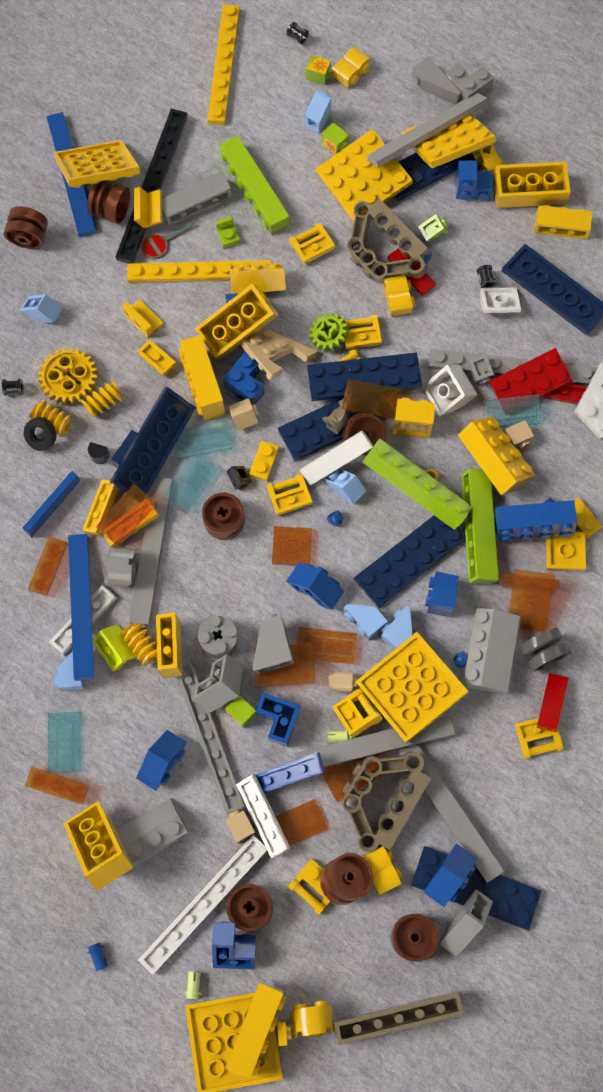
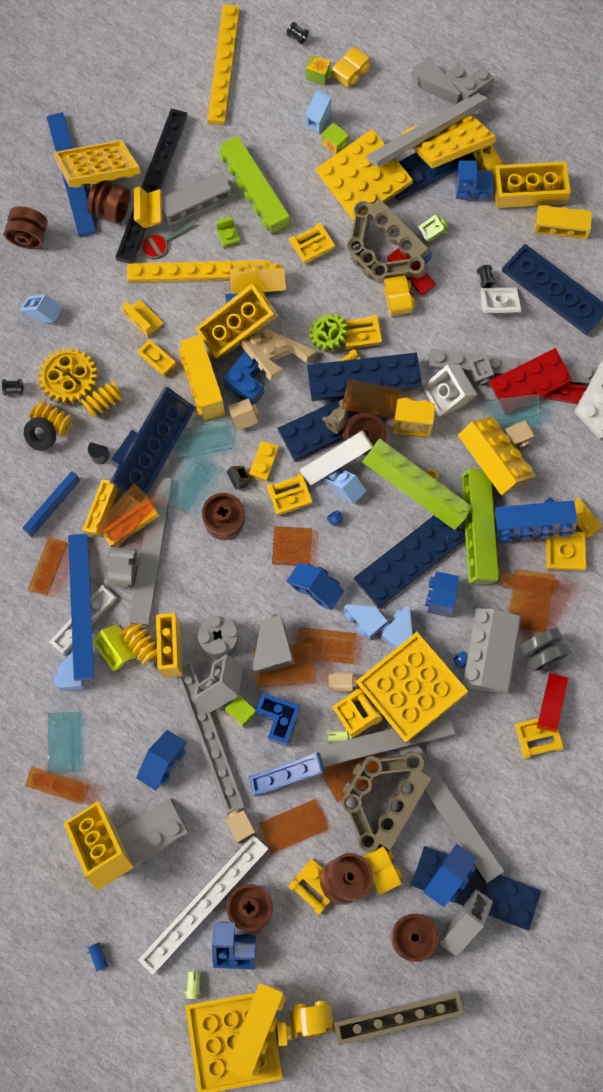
(263, 816): white tile -> none

